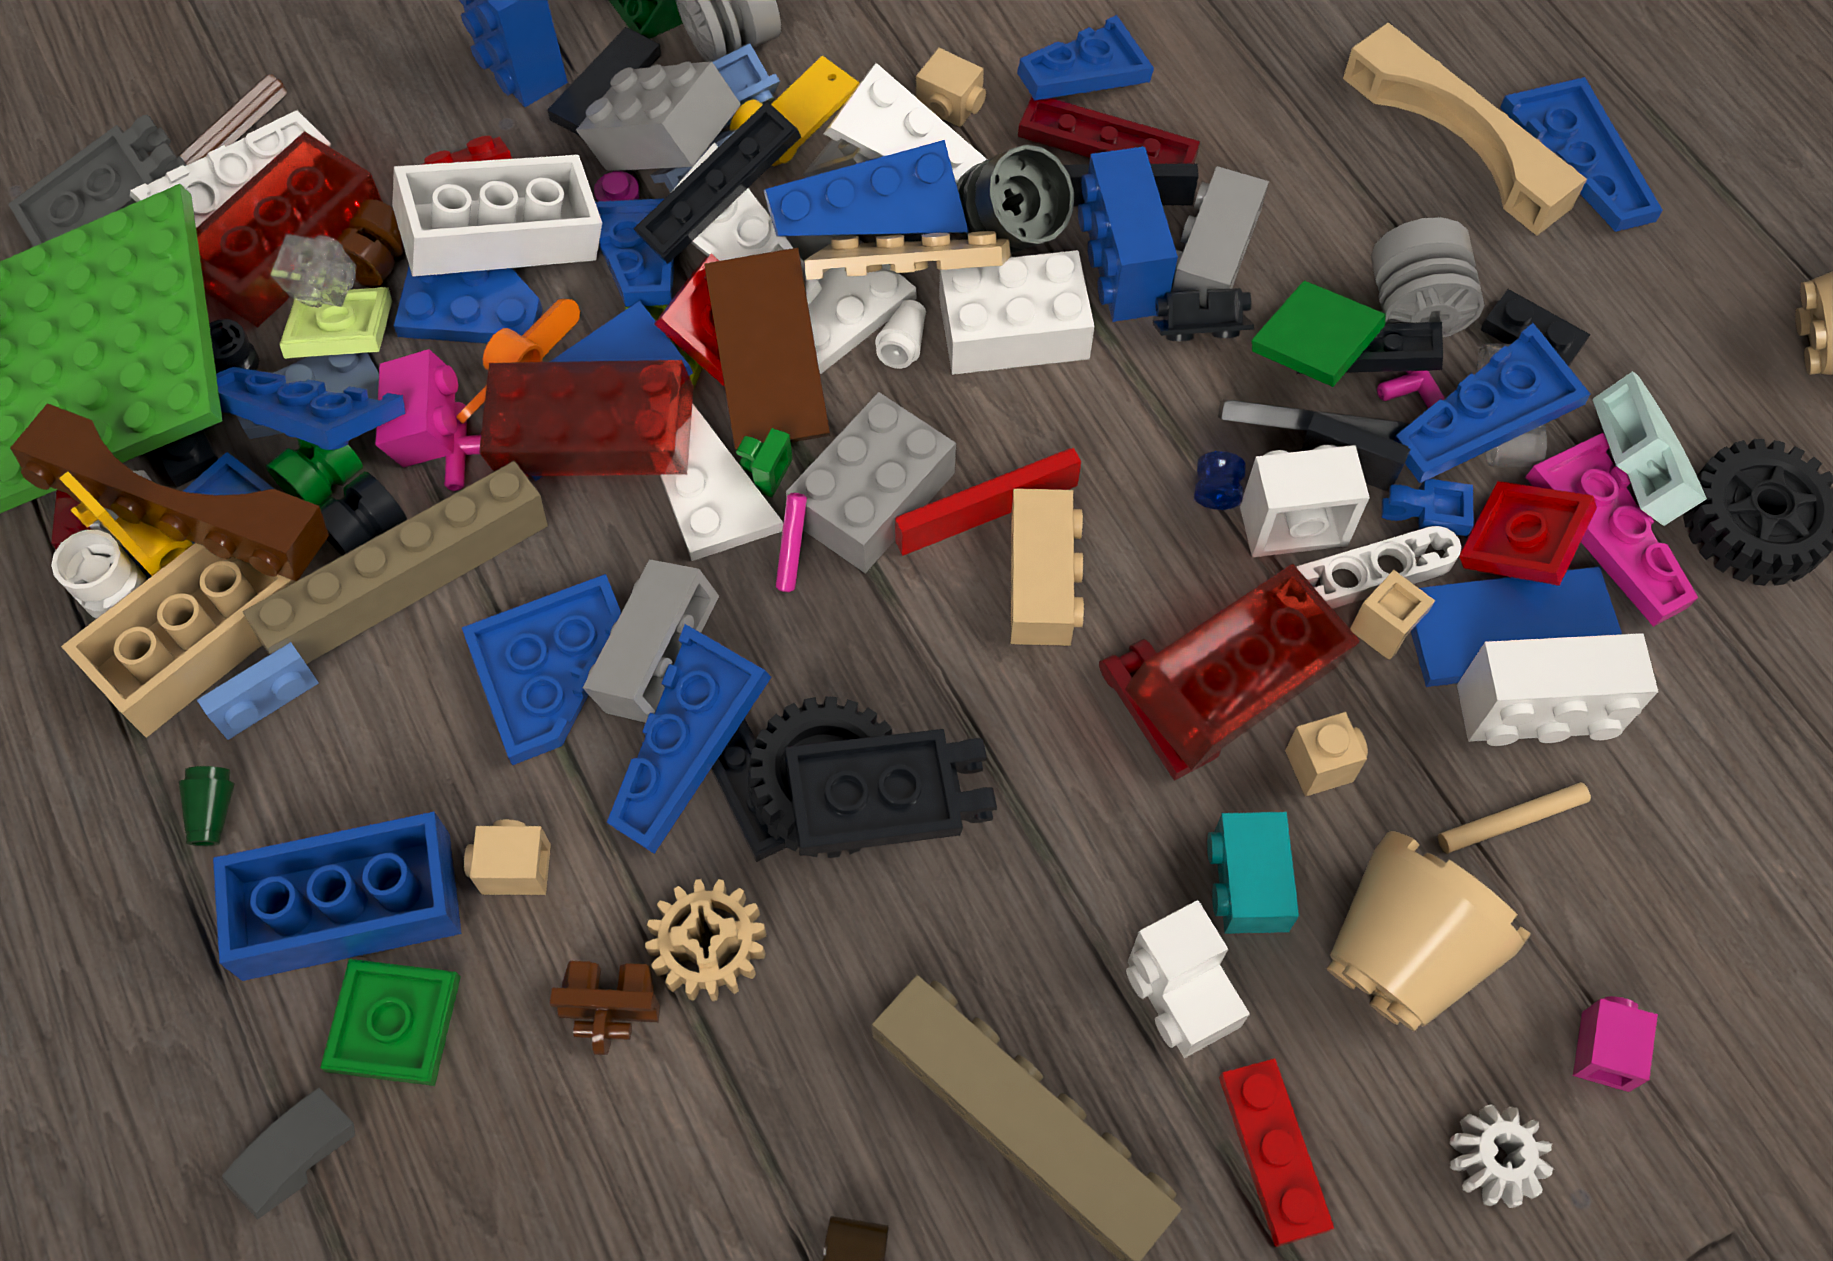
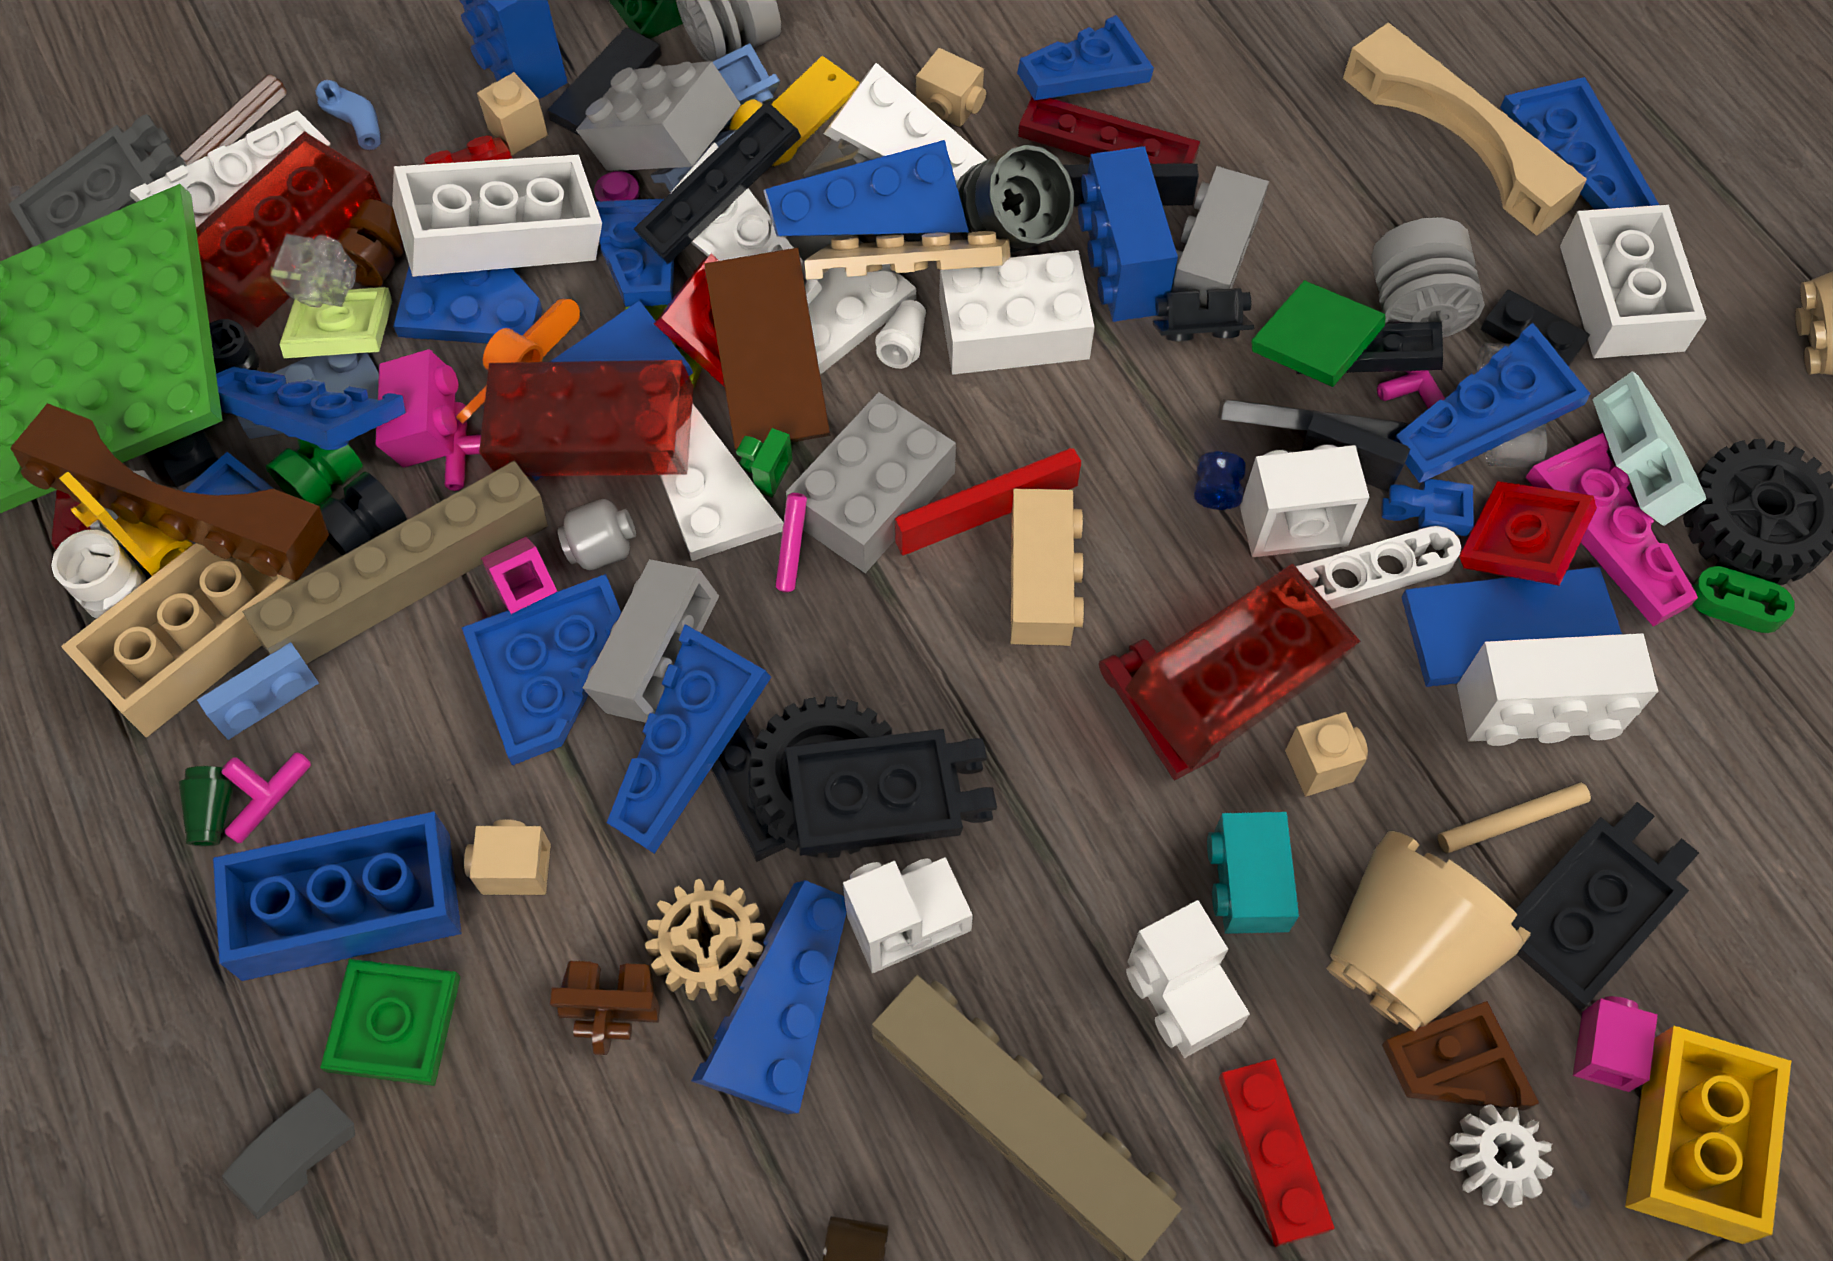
(263, 794): none -> dark pink piece
(351, 109): none -> medium blue arm
(512, 113): none -> tan brick
(519, 574): none -> dark pink brick
(596, 534): none -> light grey head
(774, 1027): none -> blue wing
(906, 912): none -> white brick
(1391, 614): tan panel -> none
(1461, 1062): none -> reddish brown wing
(1599, 906): none -> black tile
(1632, 281): none -> white brick
(1710, 1136): none -> yellow brick
(1742, 599): none -> green beam

